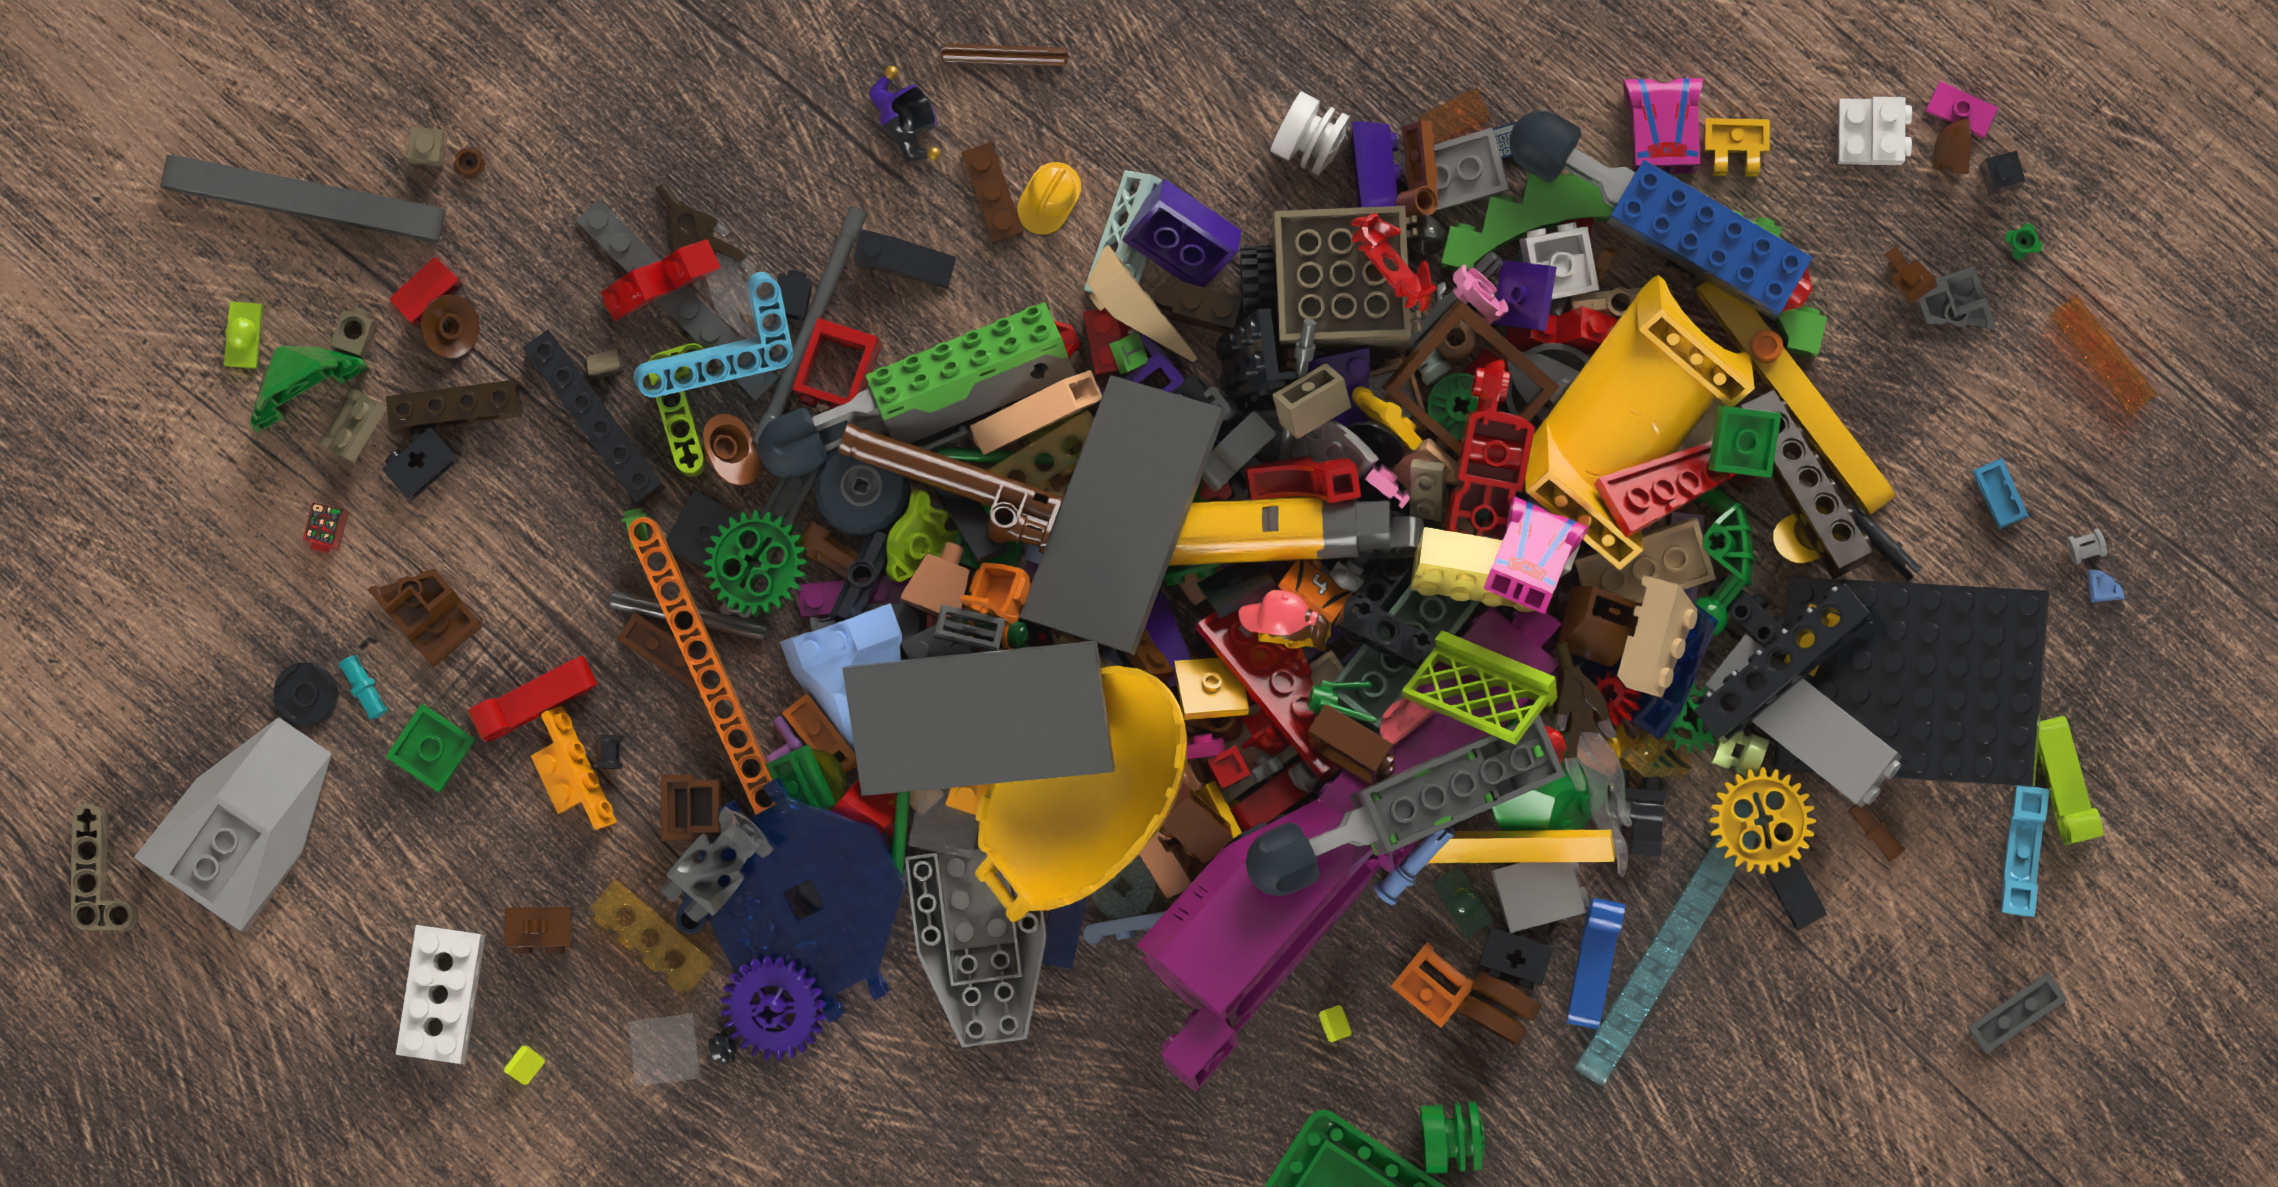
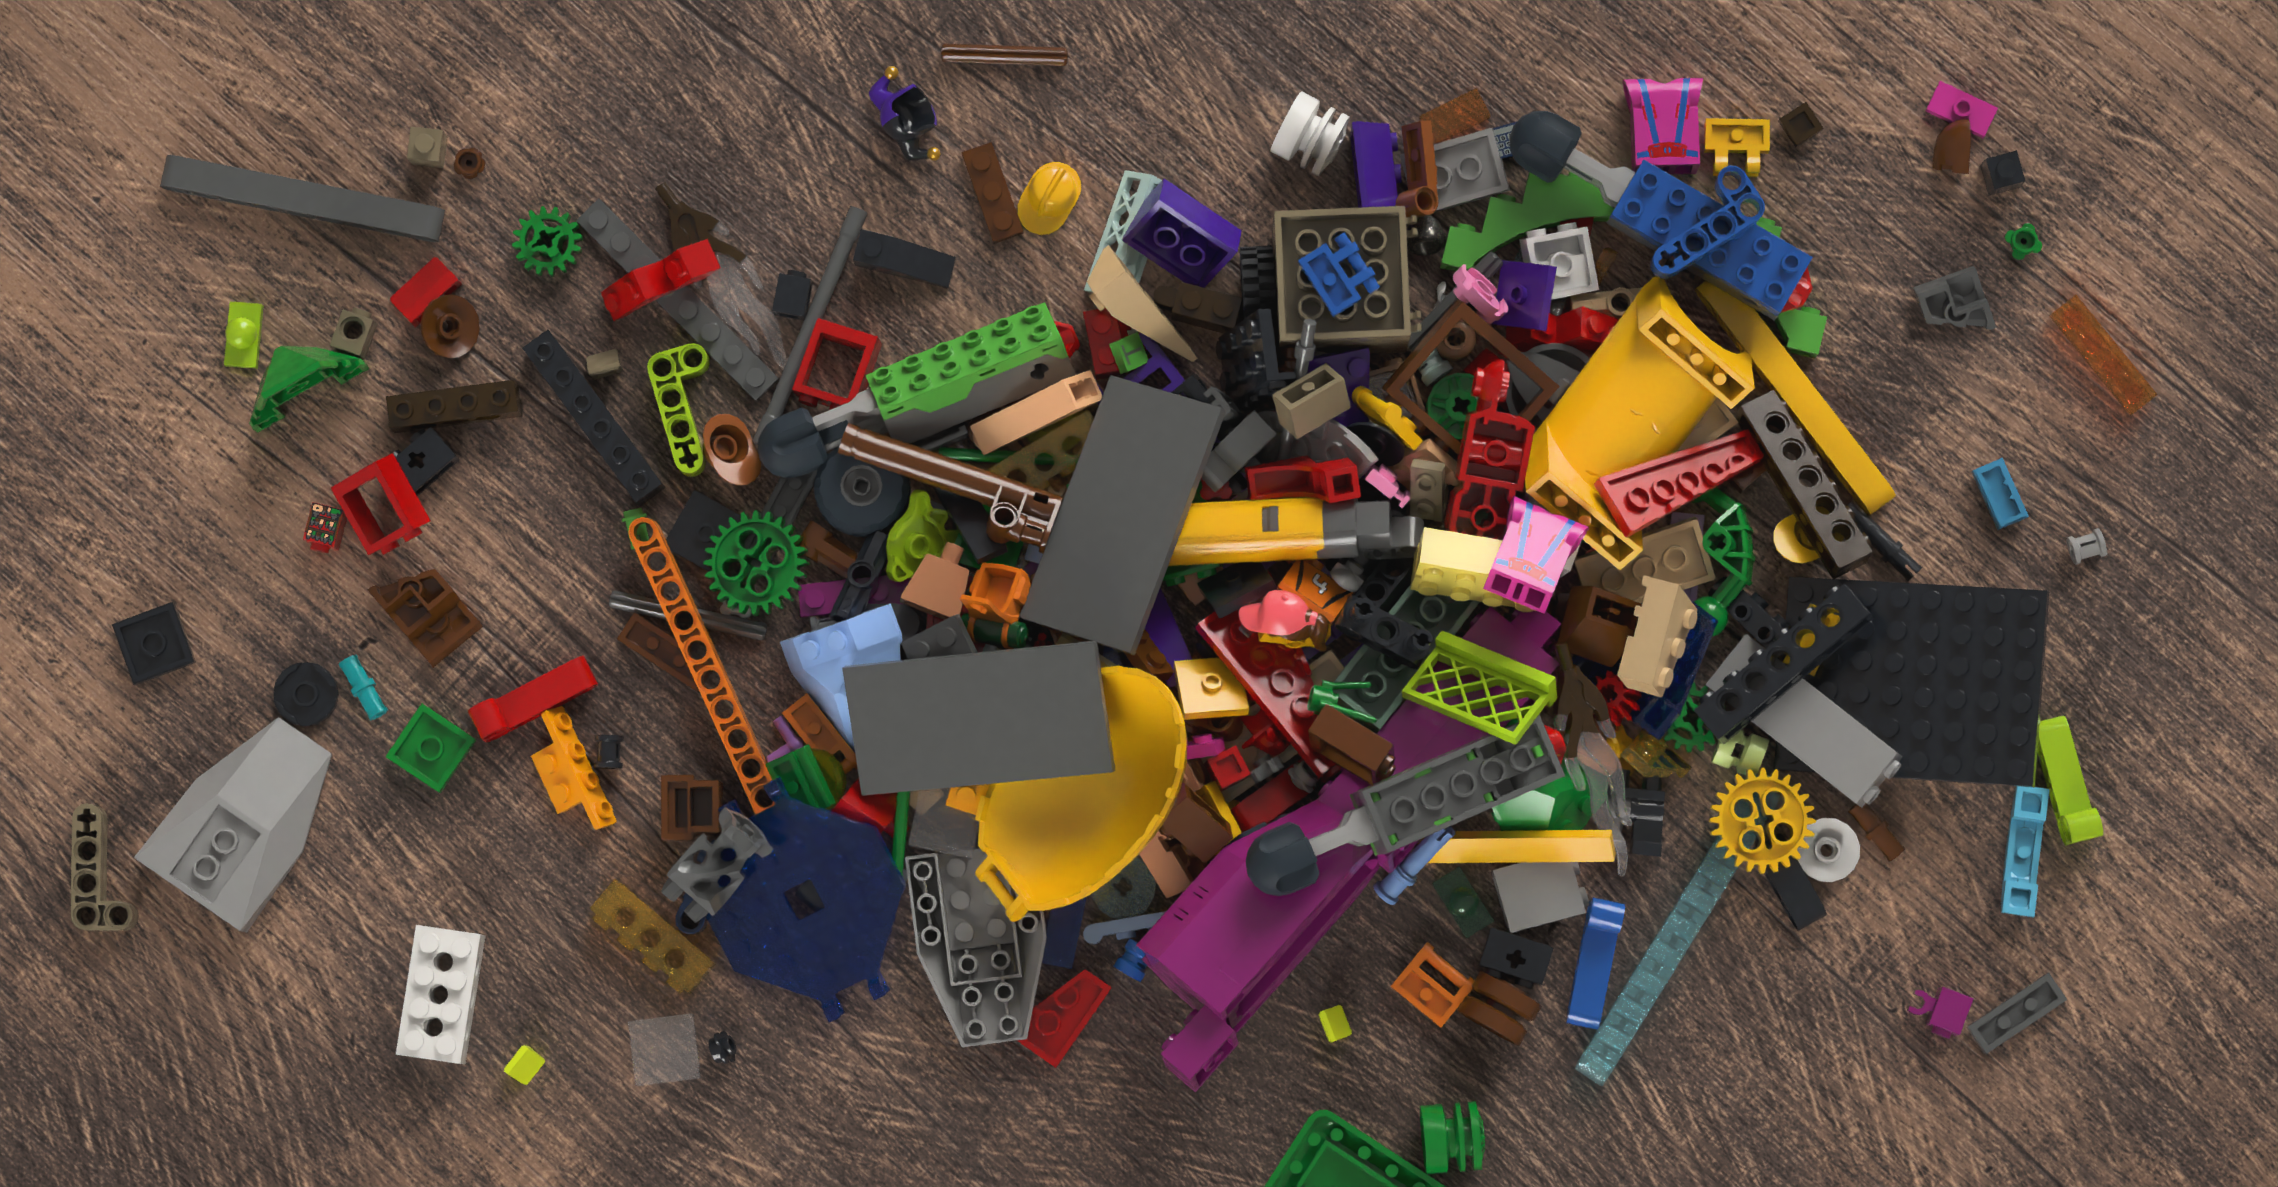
(153, 643): none -> black plate
(353, 425): dark tan plate -> none
(398, 492): none -> red window
(539, 928): reddish brown brick -> none
(558, 235): none -> green gear
(727, 353): medium azure beam -> none
(755, 1020): dark purple gear -> none
(966, 640): dark grey tile -> none
(1063, 1016): none -> red wing
(1131, 961): none -> blue wheel
(1331, 281): none -> blue plate
(1374, 242): red piece -> none
(1402, 719): coral plate -> none
(1704, 229): none -> blue beam
(1744, 441): green plate -> none
(1766, 346): orange tile -> none
(1800, 124): none -> dark brown plate
(1844, 850): none -> white dish
(1873, 131): white plate -> none
(1910, 279): reddish brown plate -> none
(1946, 1011): none -> magenta brick
(2103, 587): medium blue tile -> none

